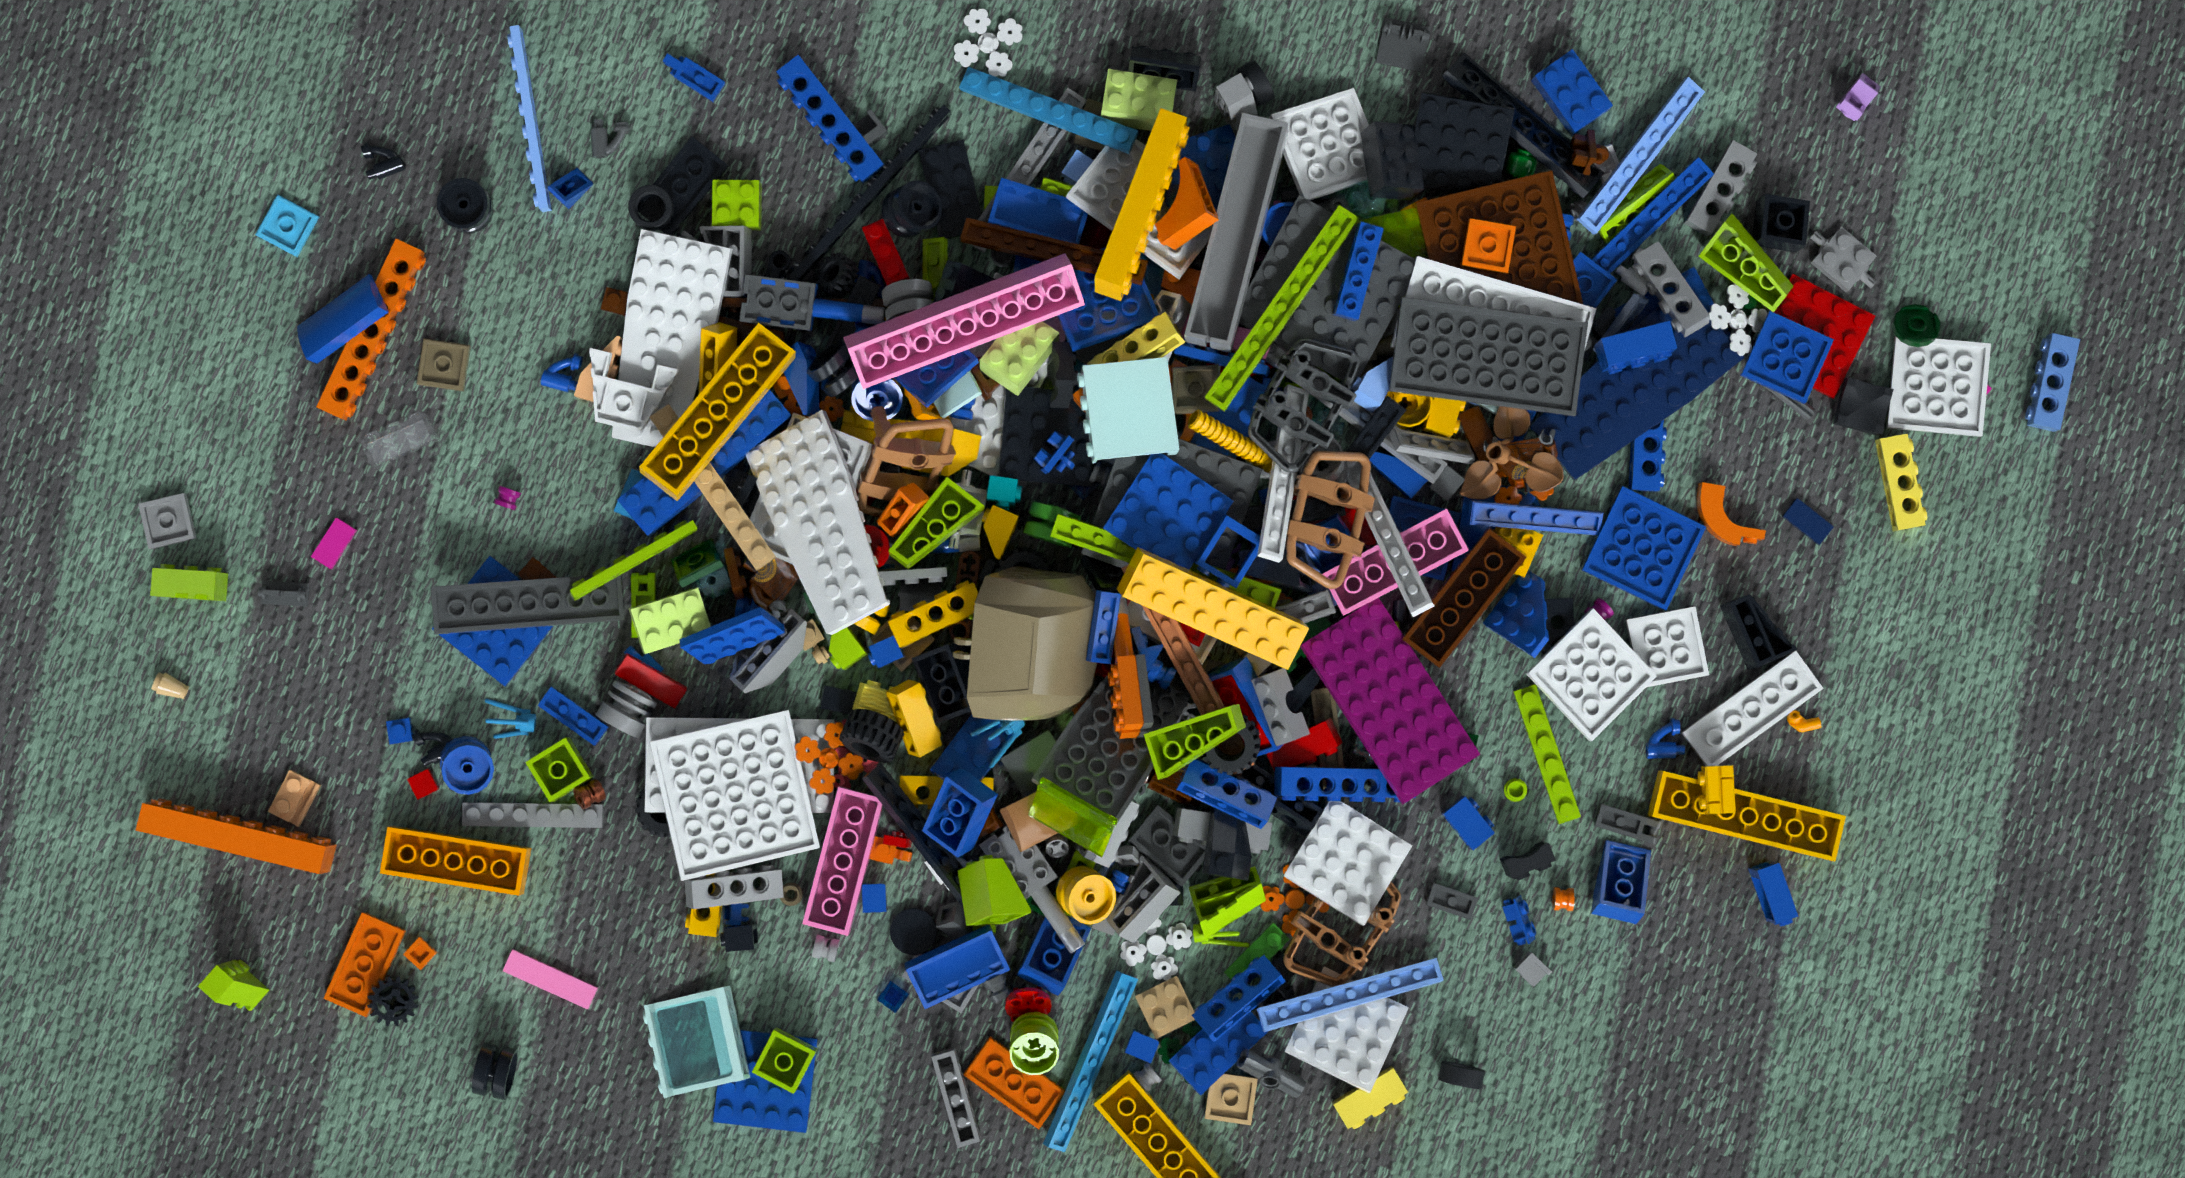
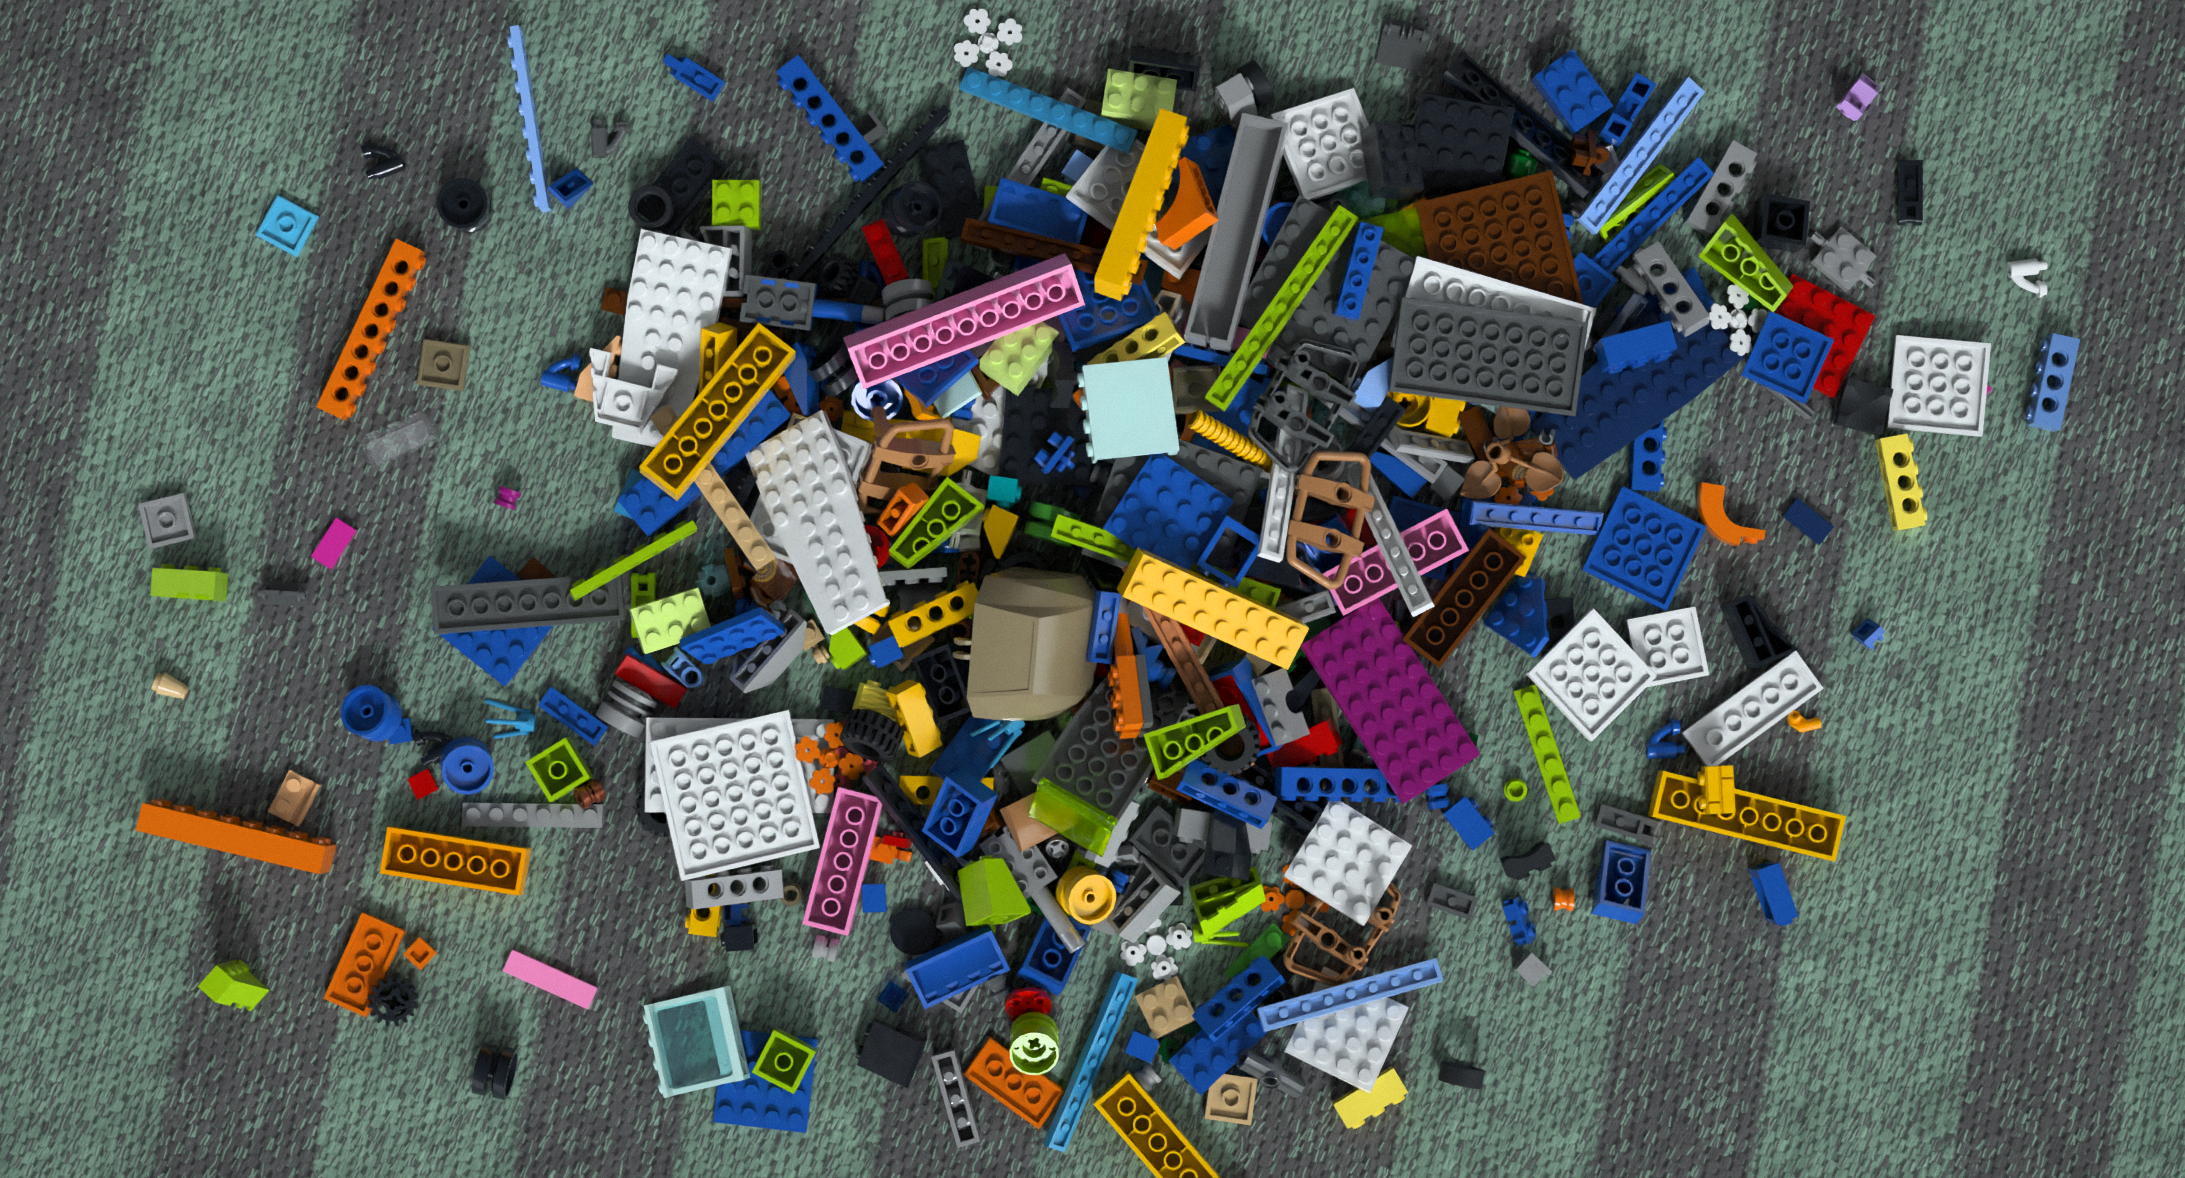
(341, 320): blue slope -> none
(371, 713): none -> blue wheel
(680, 666): none -> medium blue piece
(697, 562): dark green tile -> none
(891, 1052): none -> black slope
(1435, 791): none -> blue wheel
(1488, 245): orange plate -> none
(1602, 608): magenta wheel -> none
(1626, 110): none -> blue arch
(1868, 633): none -> blue tile
(1909, 192): none -> black plate
(1916, 325): dark green tile -> none
(2026, 267): none -> white plant

